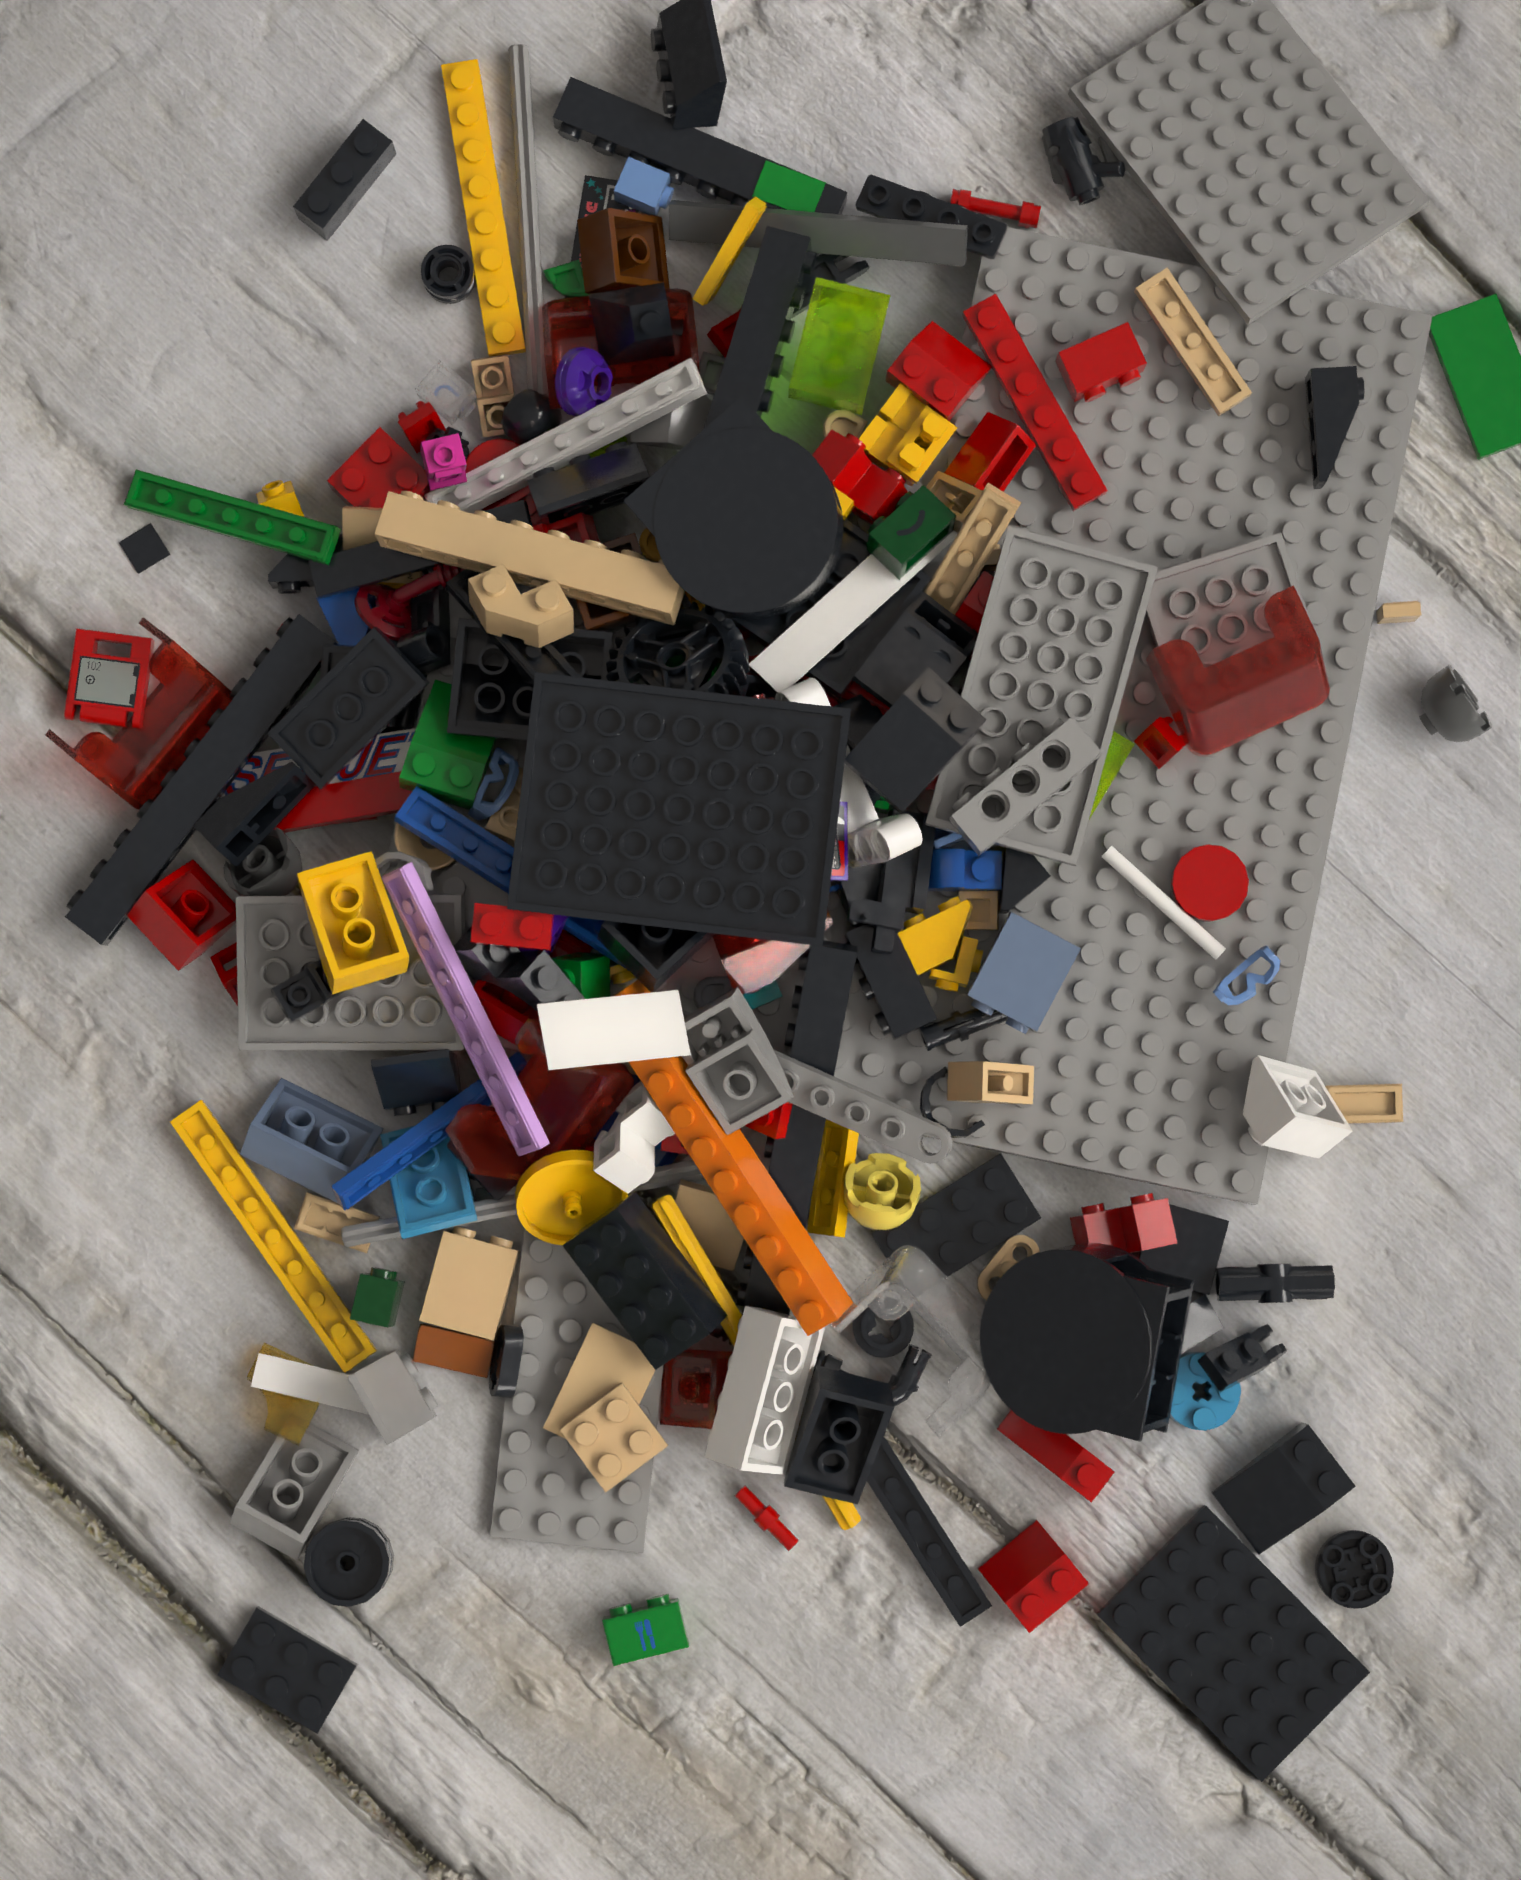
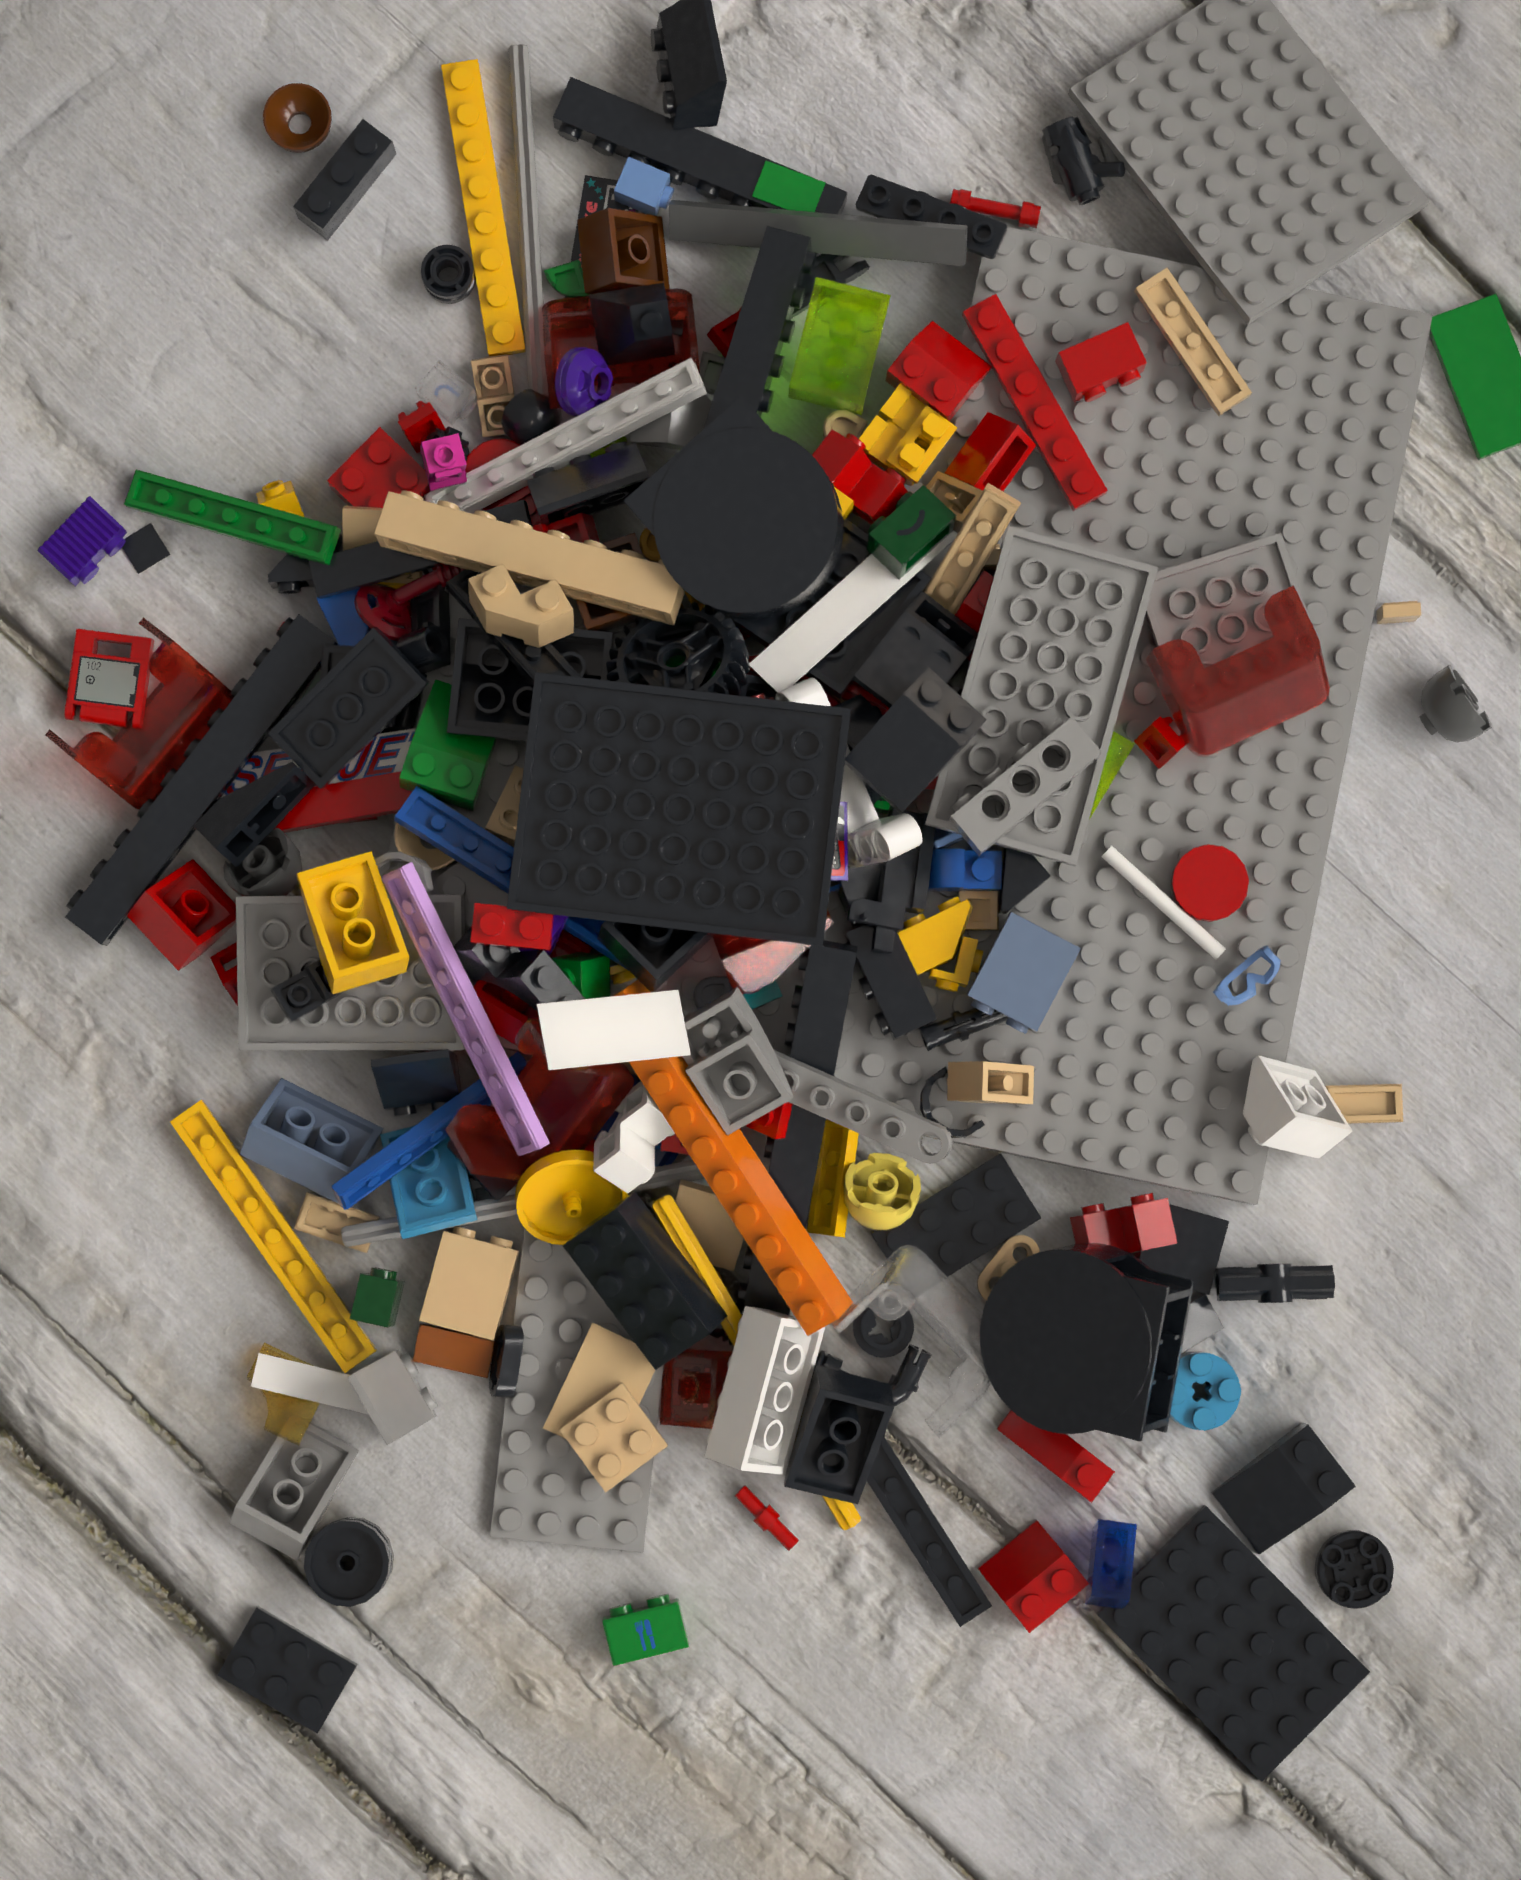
(83, 542): none -> dark purple brick
(291, 101): none -> reddish brown piece
(484, 809): medium blue helmet -> none
(730, 251): yellow tile -> none
(1111, 1564): none -> clear blue brick
(1240, 1358): black hinge -> none
(1331, 406): black slope -> none

